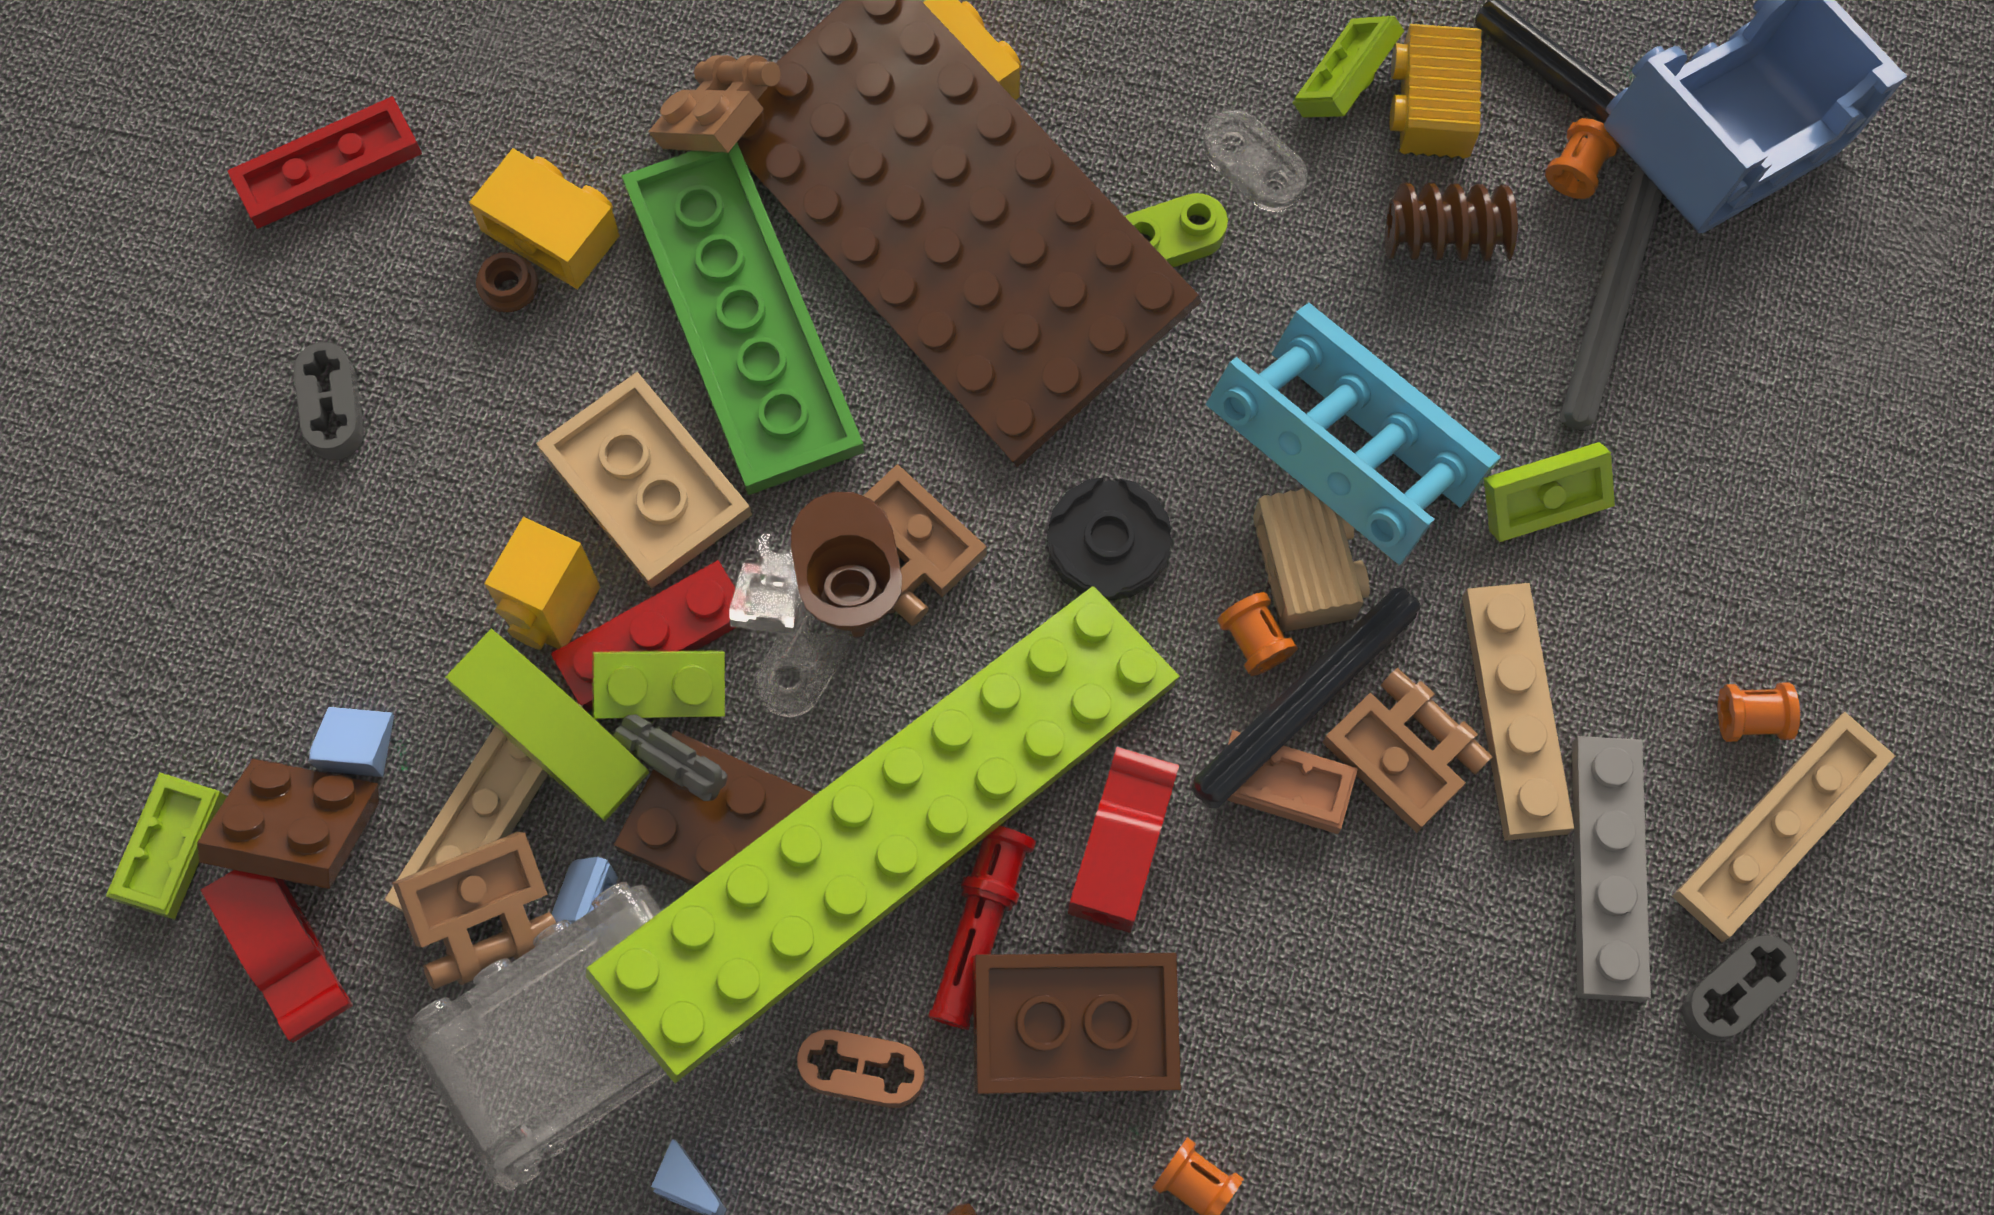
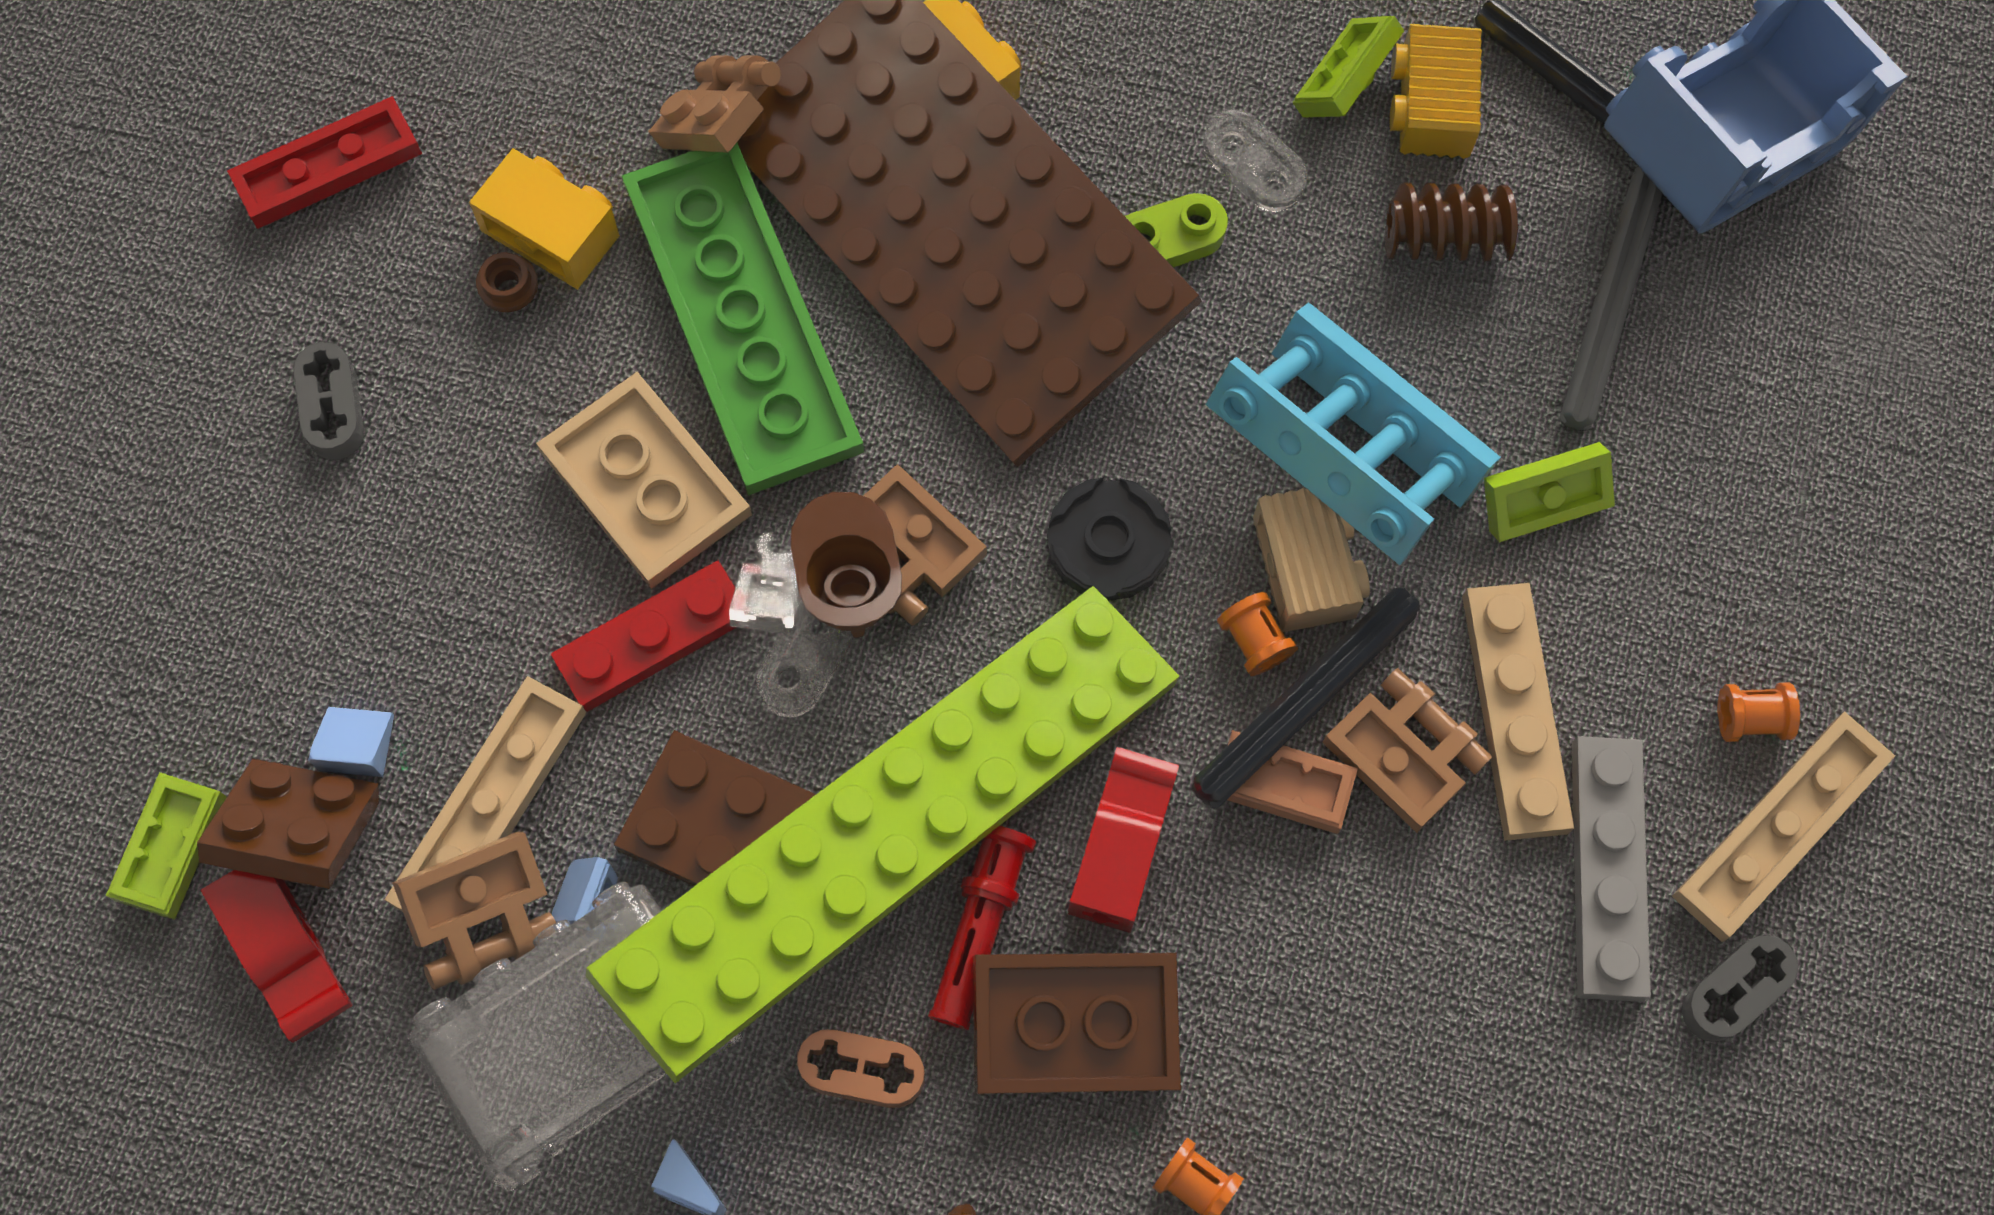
(542, 585): yellow brick -> none
(546, 724): lime slope -> none
(658, 684): lime plate -> none
(671, 757): dark grey axle -> none
(1581, 159): orange bush -> none

